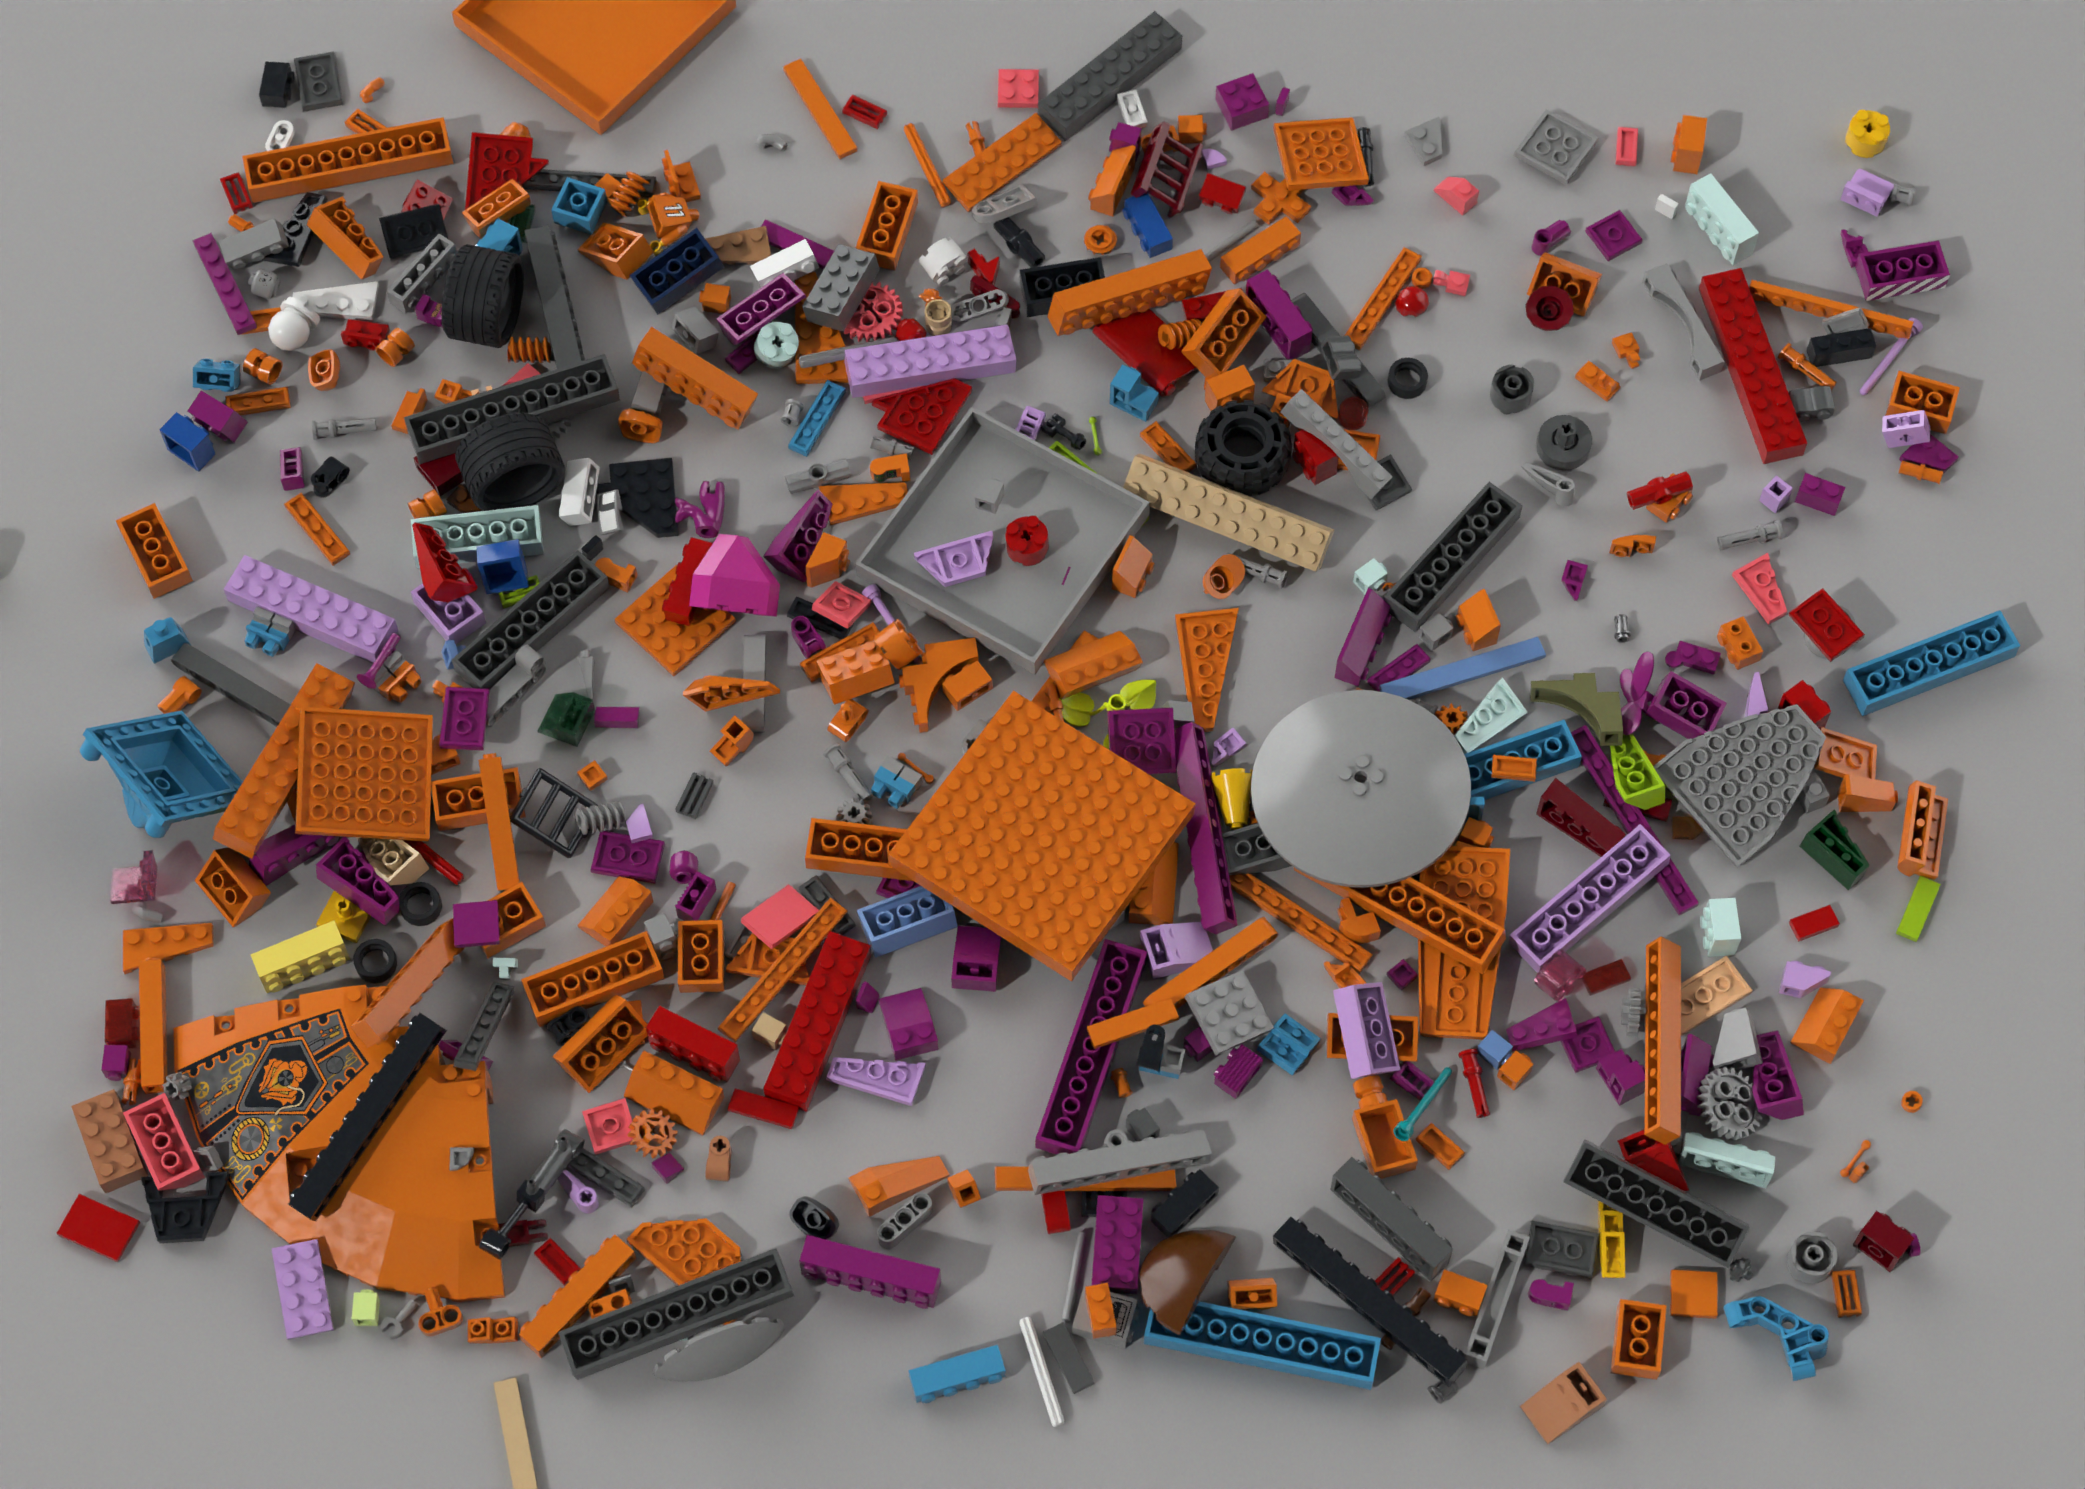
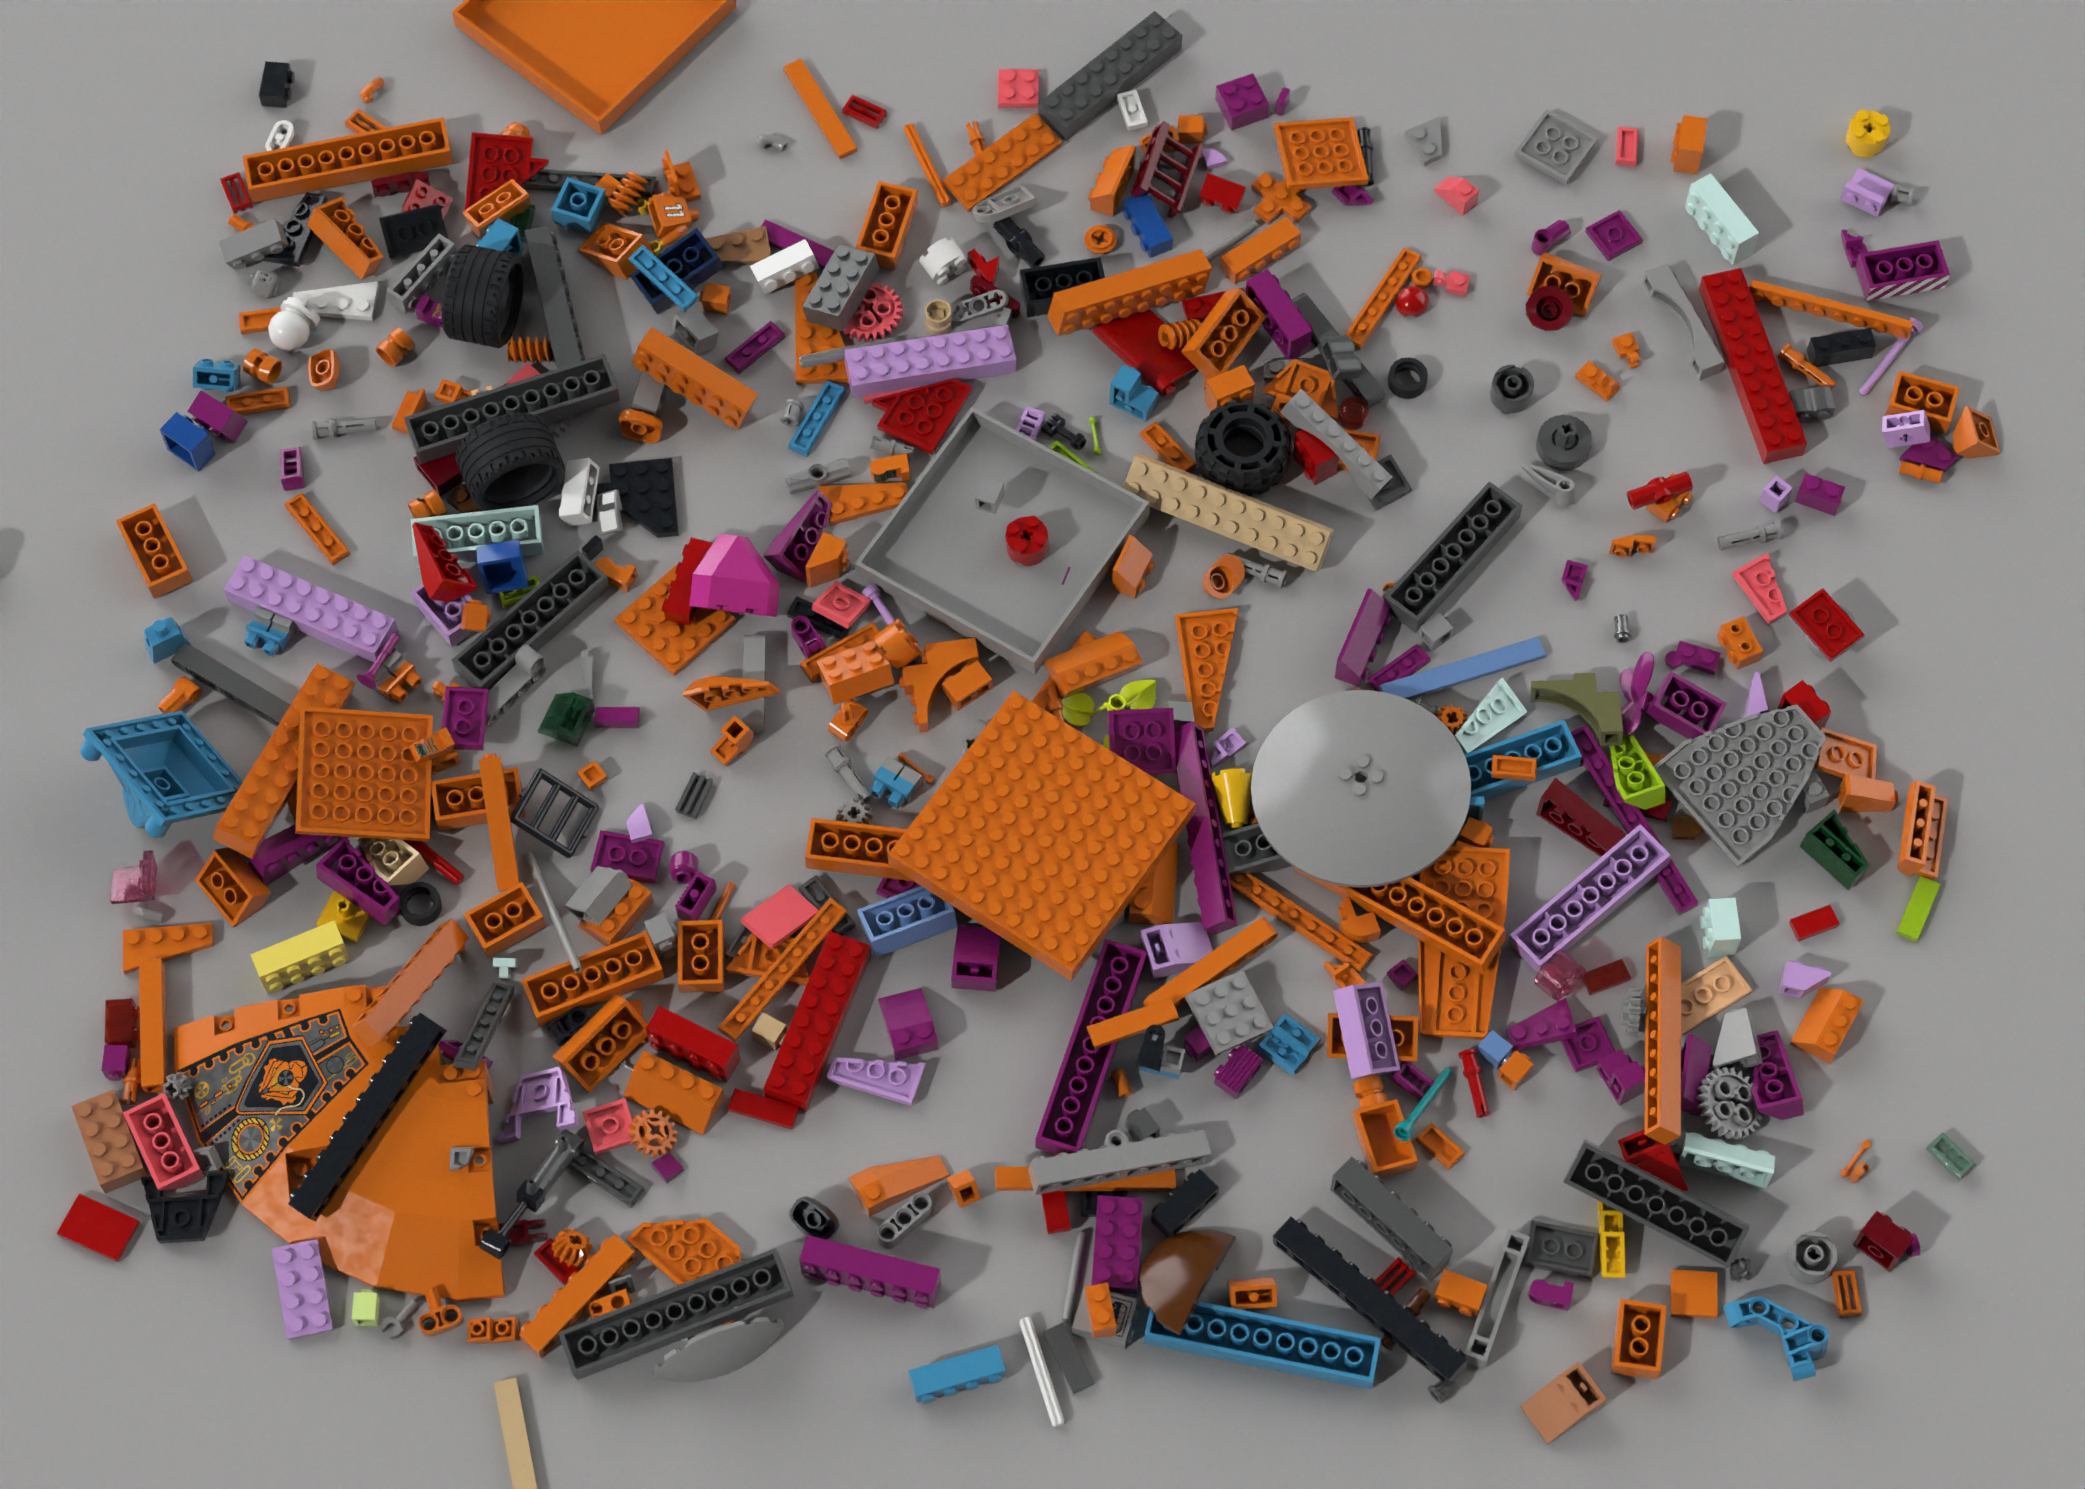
(224, 284): magenta plate -> none
(318, 81): dark grey tile -> none
(329, 476): black piece -> none
(364, 334): red bracket -> none
(371, 945): black tyre -> none
(397, 183): none -> dark red hinge
(432, 746): none -> orange leg
(449, 652): medium blue tile -> none
(475, 616): none -> orange brick
(476, 924): magenta tile -> none
(540, 1094): none -> lavender wing
(560, 928): none -> light grey piece
(571, 1247): none -> orange gear
(578, 1192): lavender piece -> none
(598, 895): none -> light grey brick
(599, 816): light grey piece -> none
(664, 278): none -> dark azure tile
(706, 524): magenta piece -> none
(719, 1163): nougat piece -> none
(759, 308): magenta slope -> none
(769, 353): light aqua brick -> none
(867, 998): magenta slope -> none
(910, 329): red head -> none
(929, 295): orange plant -> none
(958, 560): lavender wing -> none
(1124, 136): magenta brick -> none
(1371, 575): light aqua brick -> none
(1478, 621): orange slope -> none
(1666, 206): white tile -> none
(1845, 322): light grey tile -> none
(1918, 1098): orange bush -> none
(1931, 663): dark azure brick -> none
(1950, 1156): none -> sand green plate
(1975, 435): none -> orange slope

